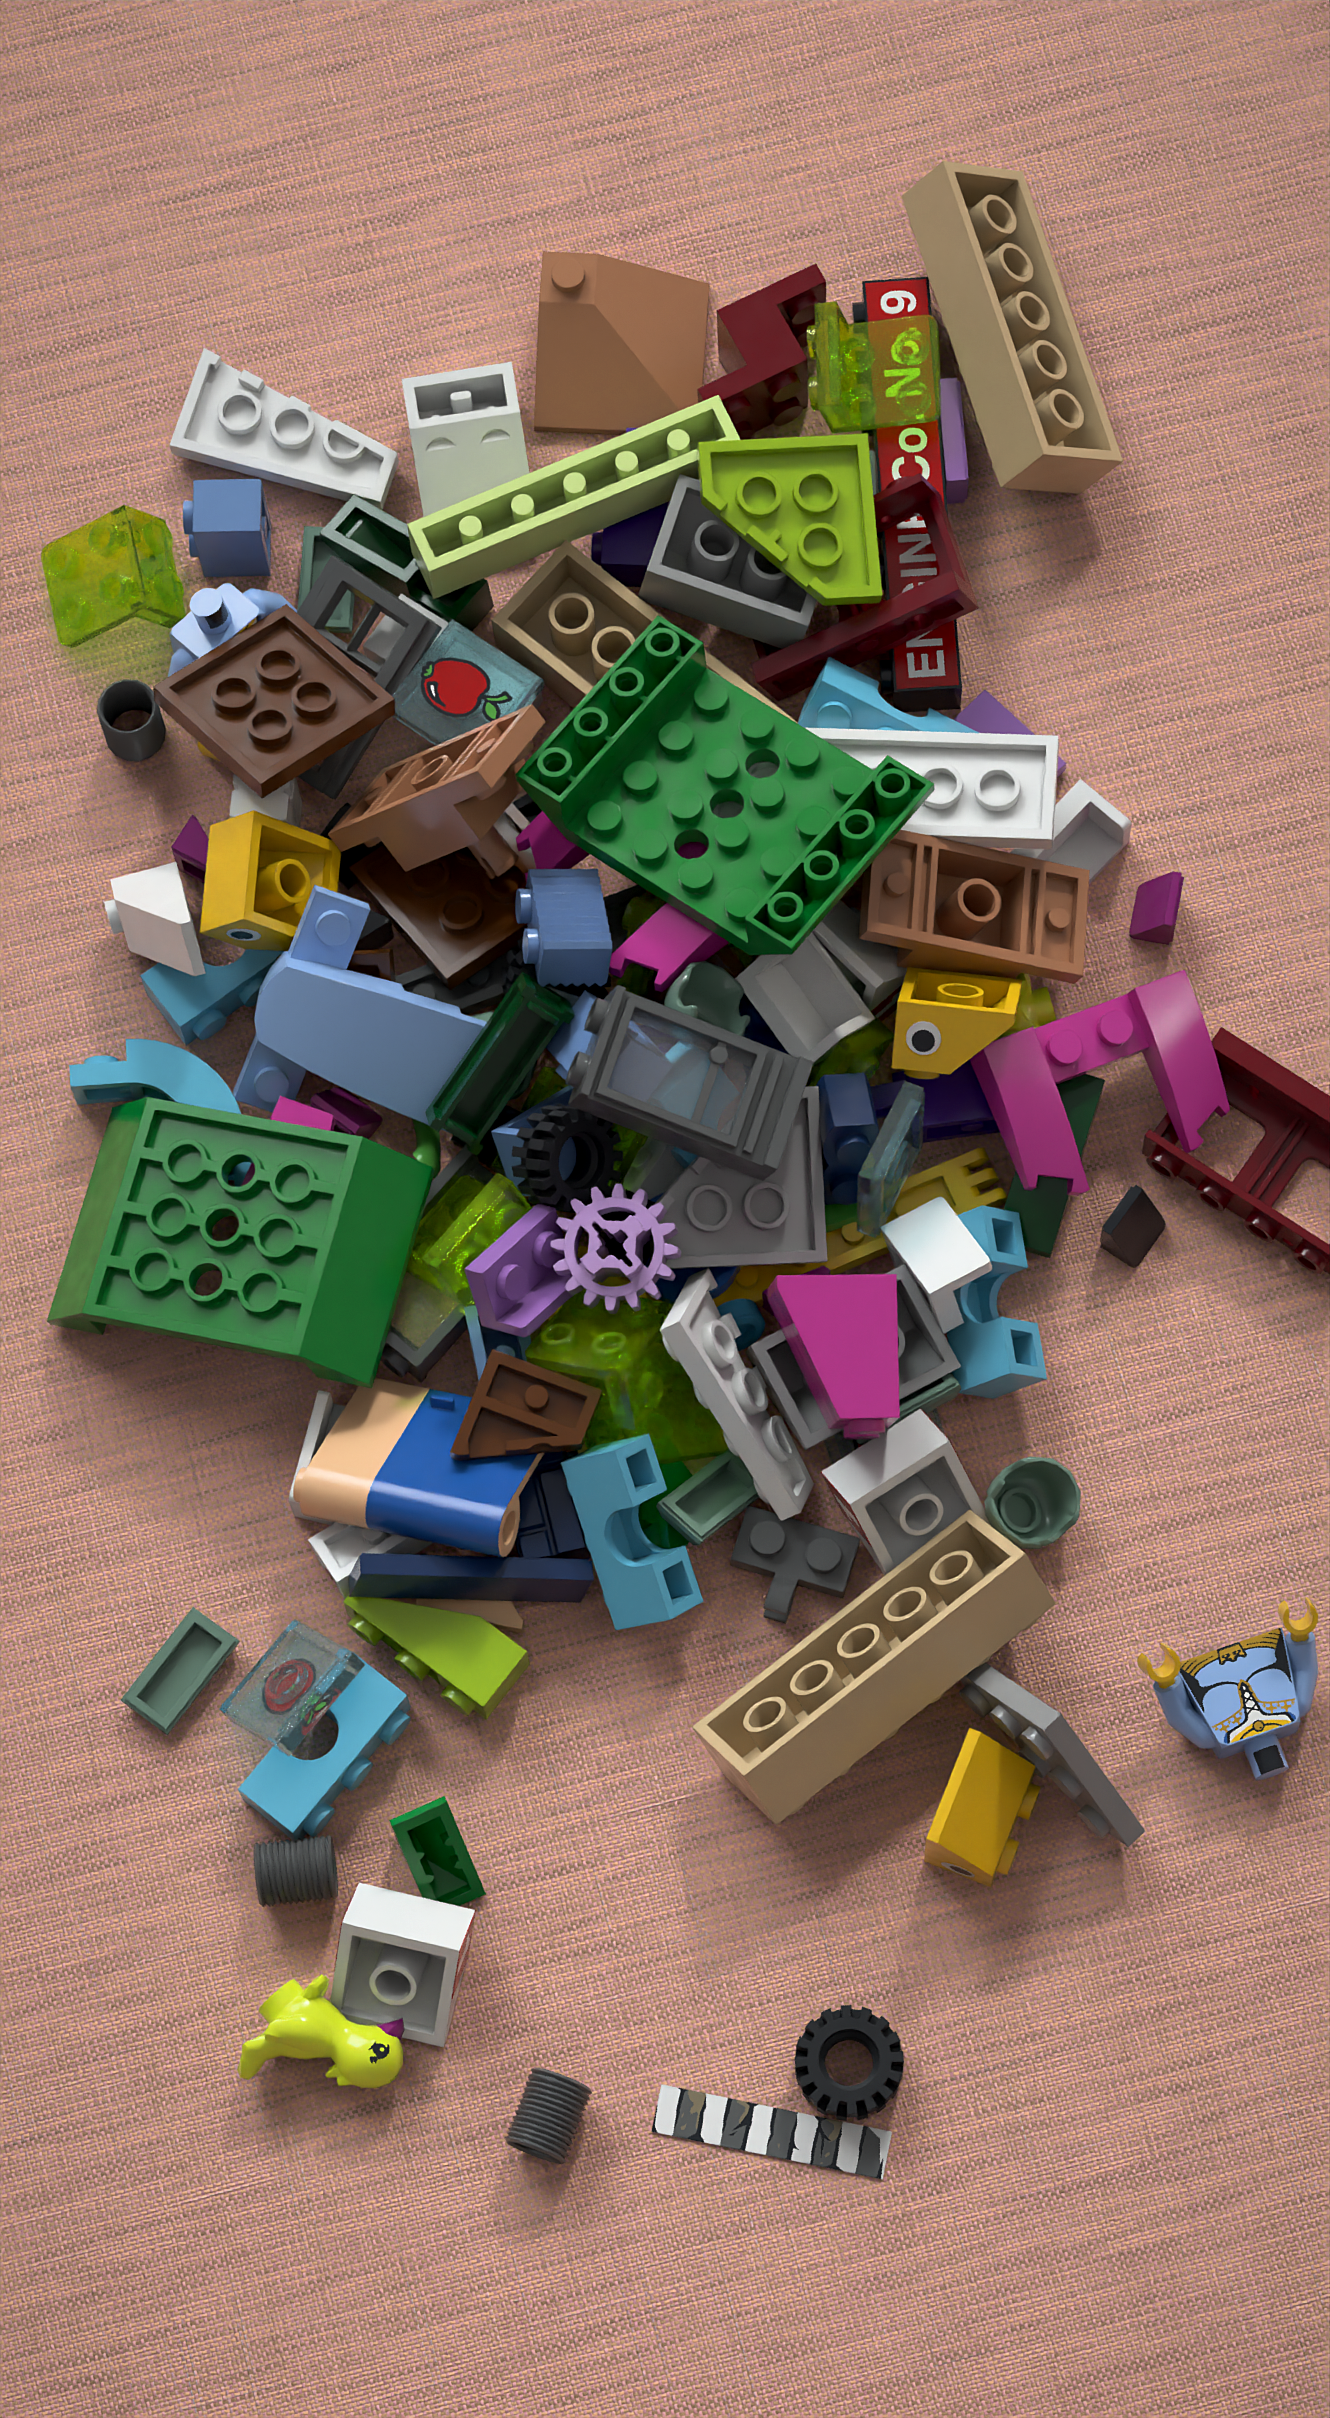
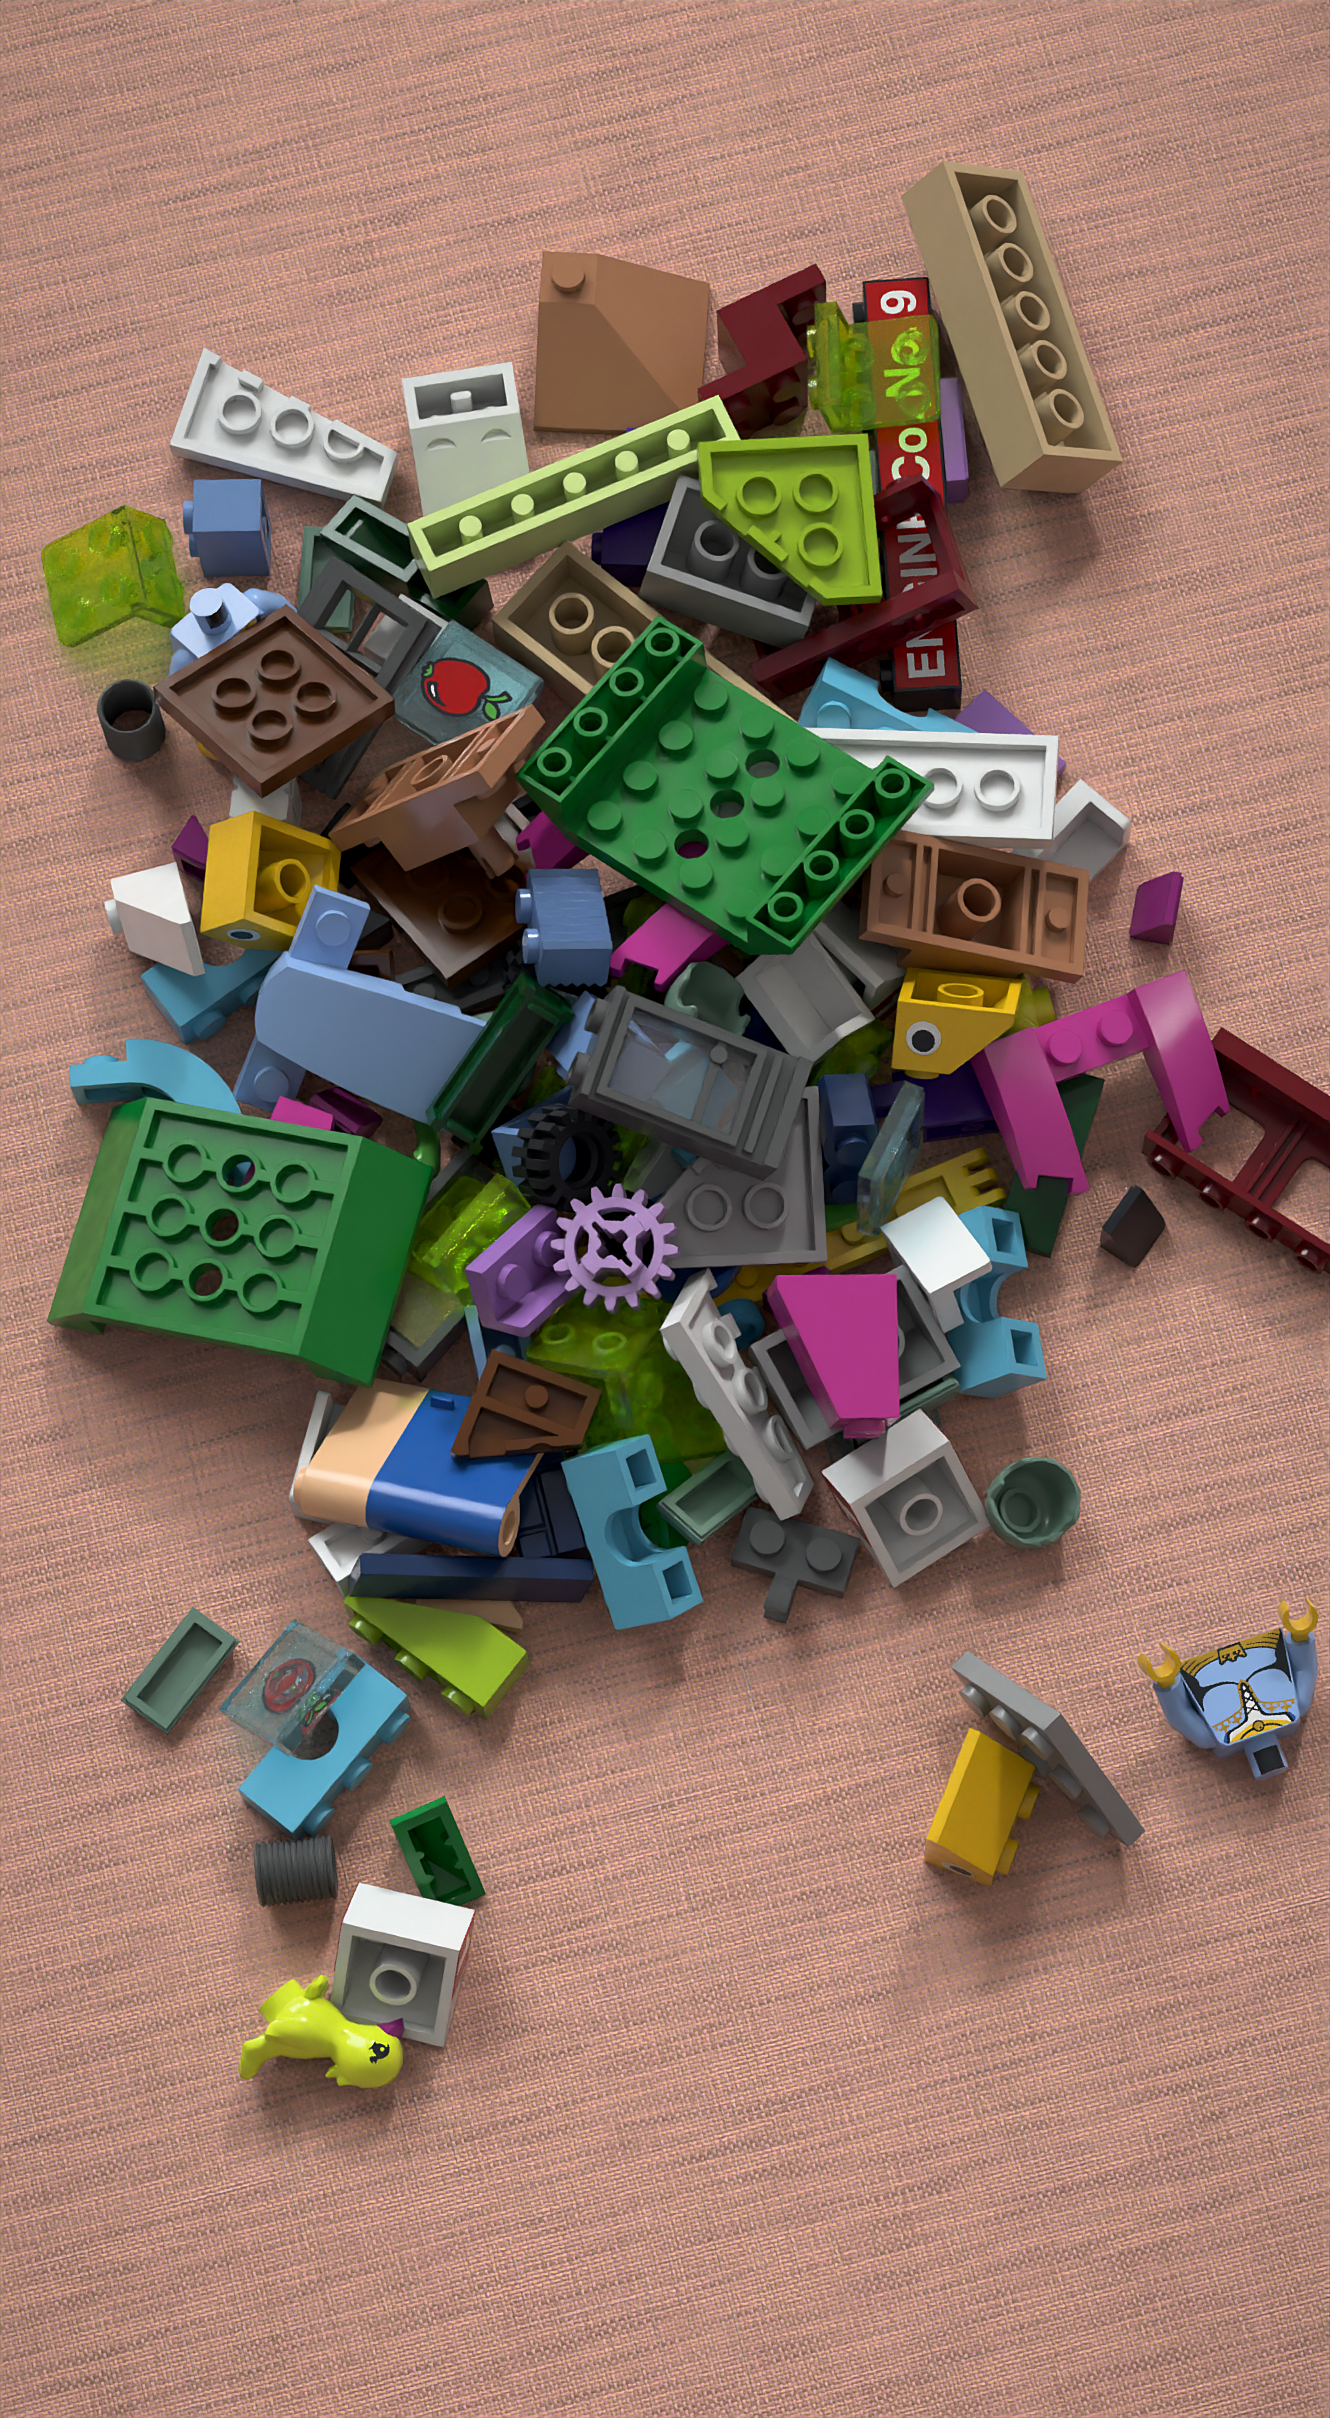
(548, 2115): dark grey piece -> none
(771, 2131): sticker -> none
(859, 2027): black tyre -> none
(874, 1666): tan brick -> none

